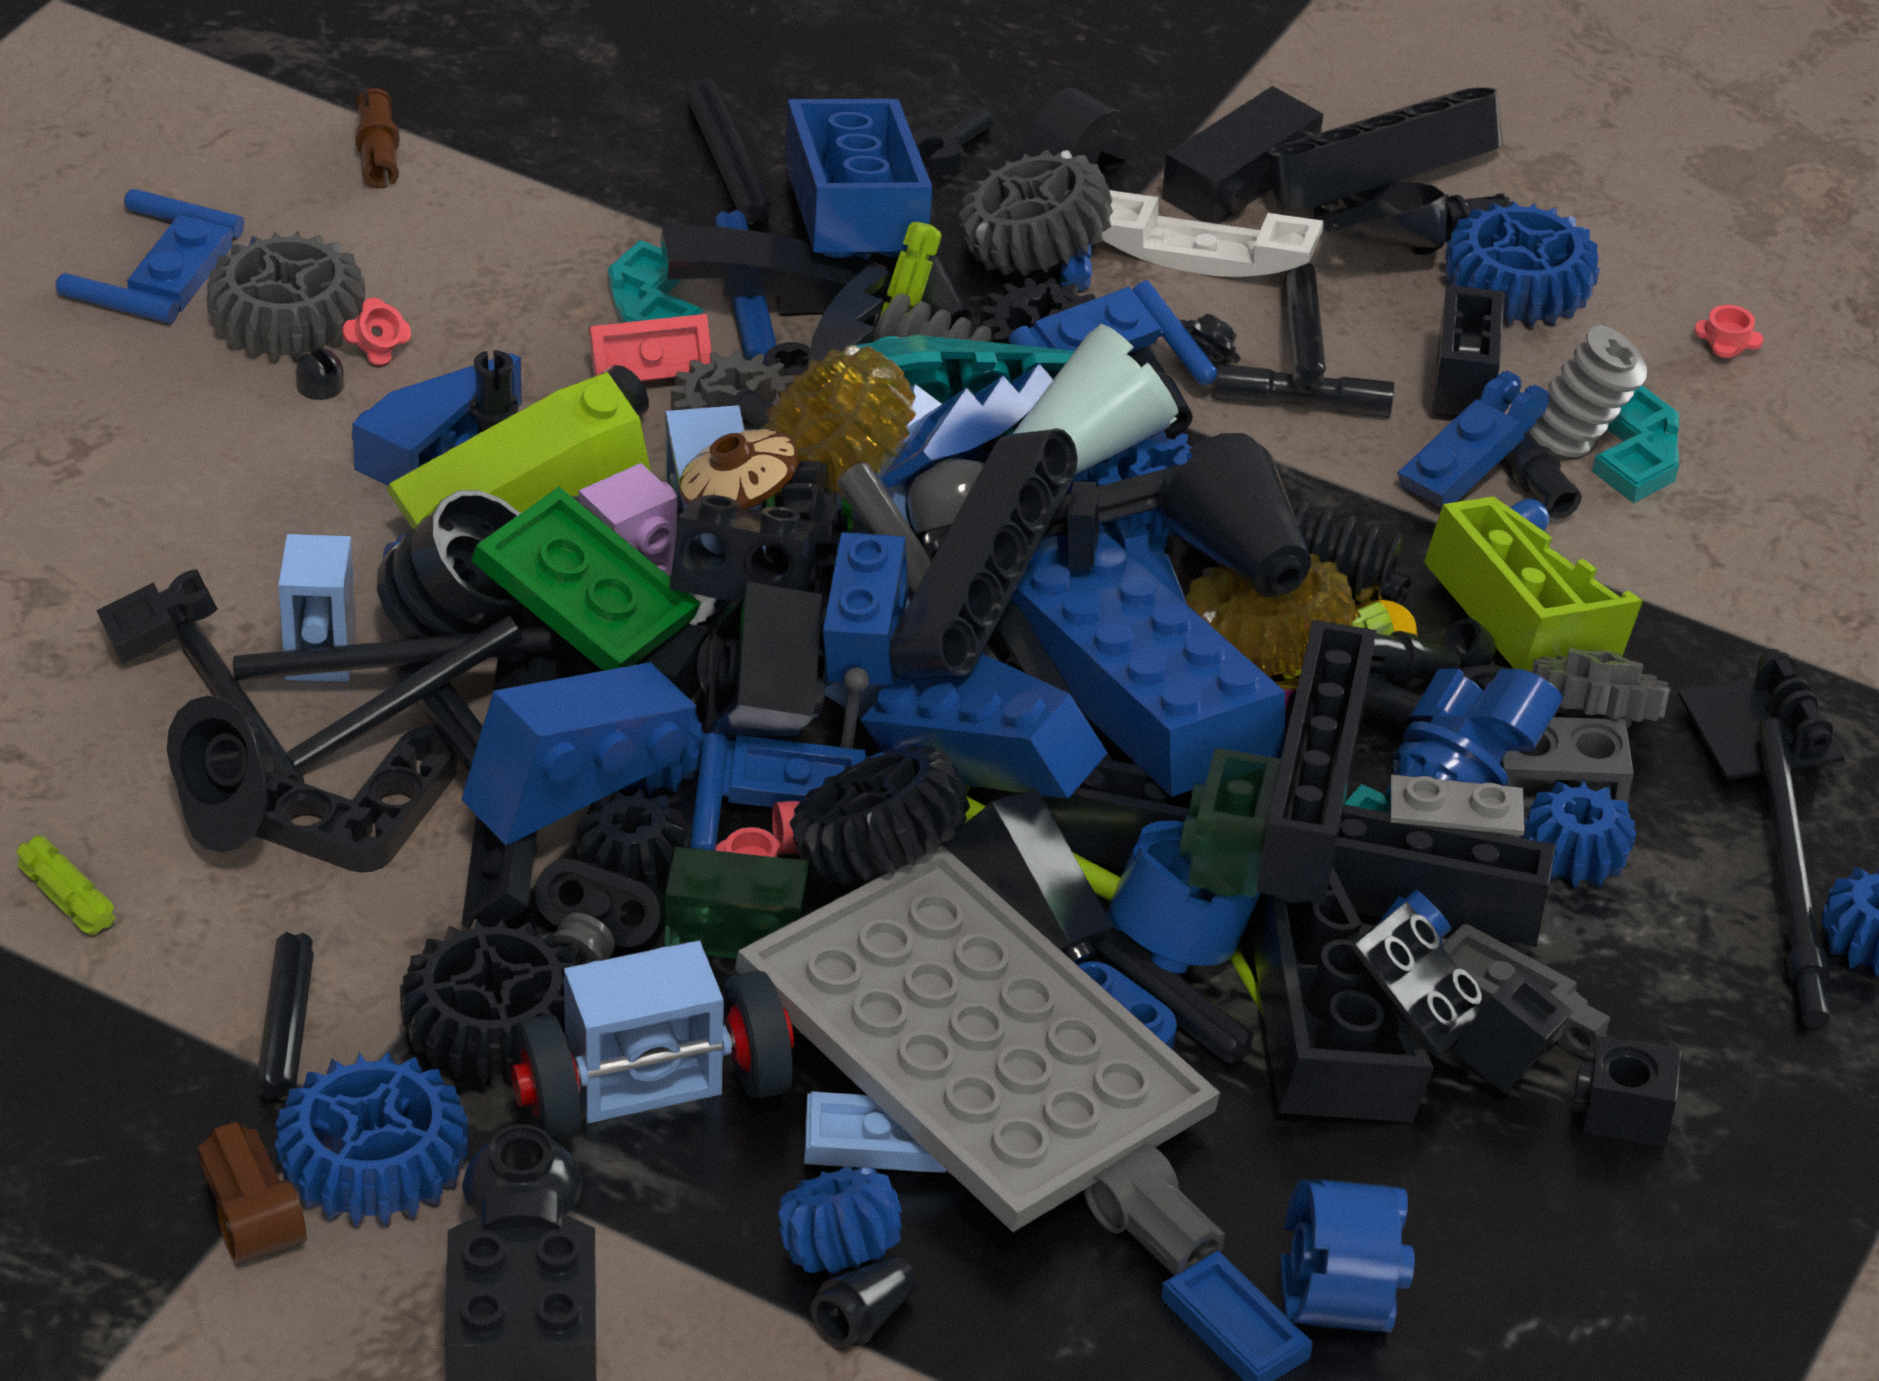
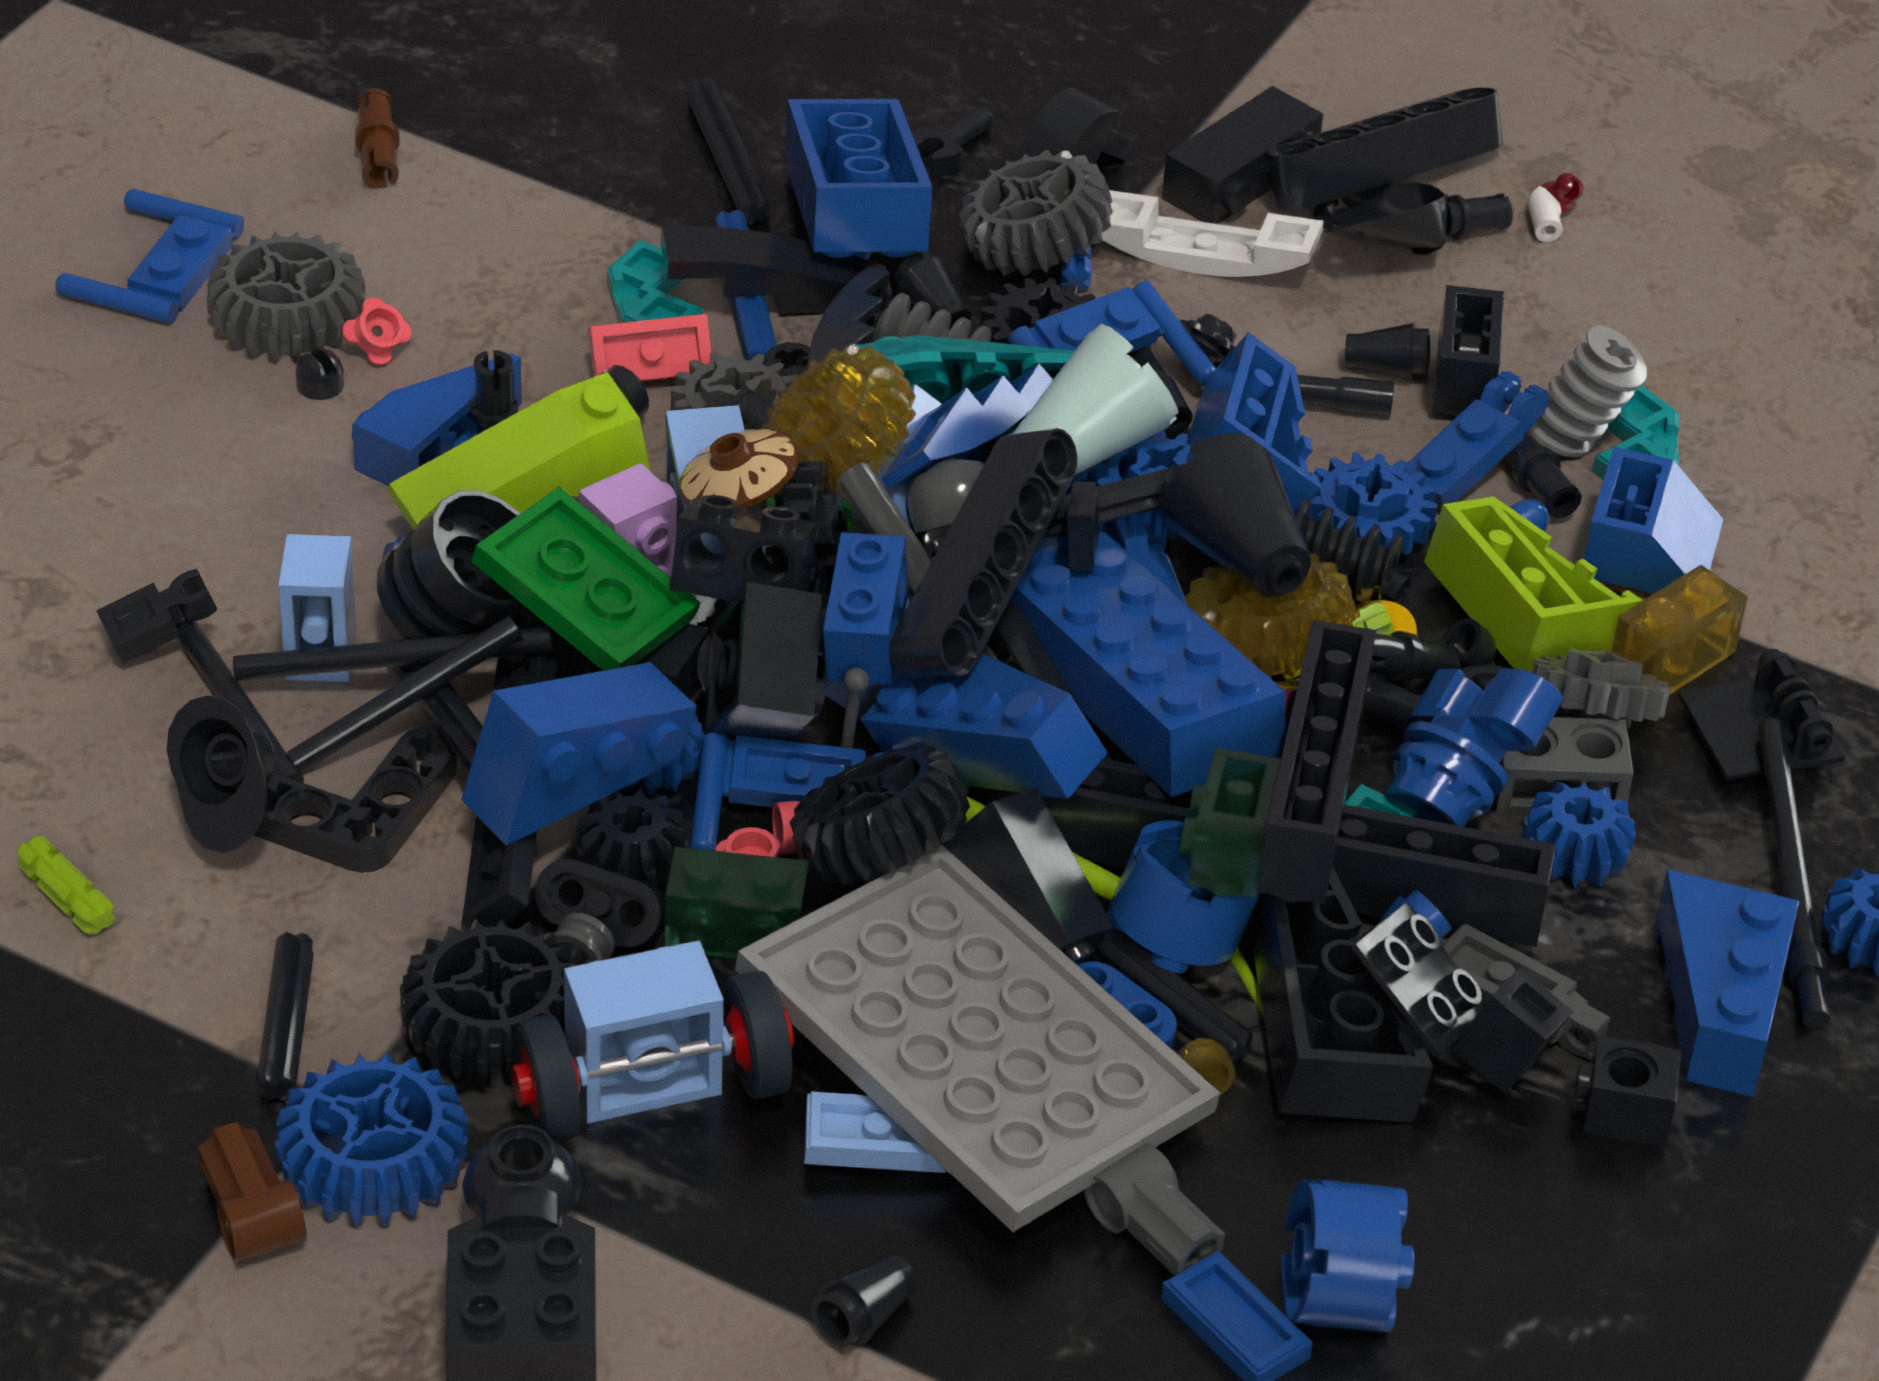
(840, 1219): blue gear -> none
(913, 265): lime axle -> none
(1210, 1062): none -> clear yellow hinge
(1259, 396): none -> blue wedge
(1304, 327): black axle -> none
(1377, 496): none -> blue gear
(1391, 351): none -> black cone
(1457, 805): light grey hinge -> none
(1530, 255): blue gear -> none
(1551, 202): none -> arm
(1649, 524): none -> blue slope
(1682, 627): none -> clear yellow brick
(1725, 974): none -> blue wedge
(1729, 331): coral plate -> none

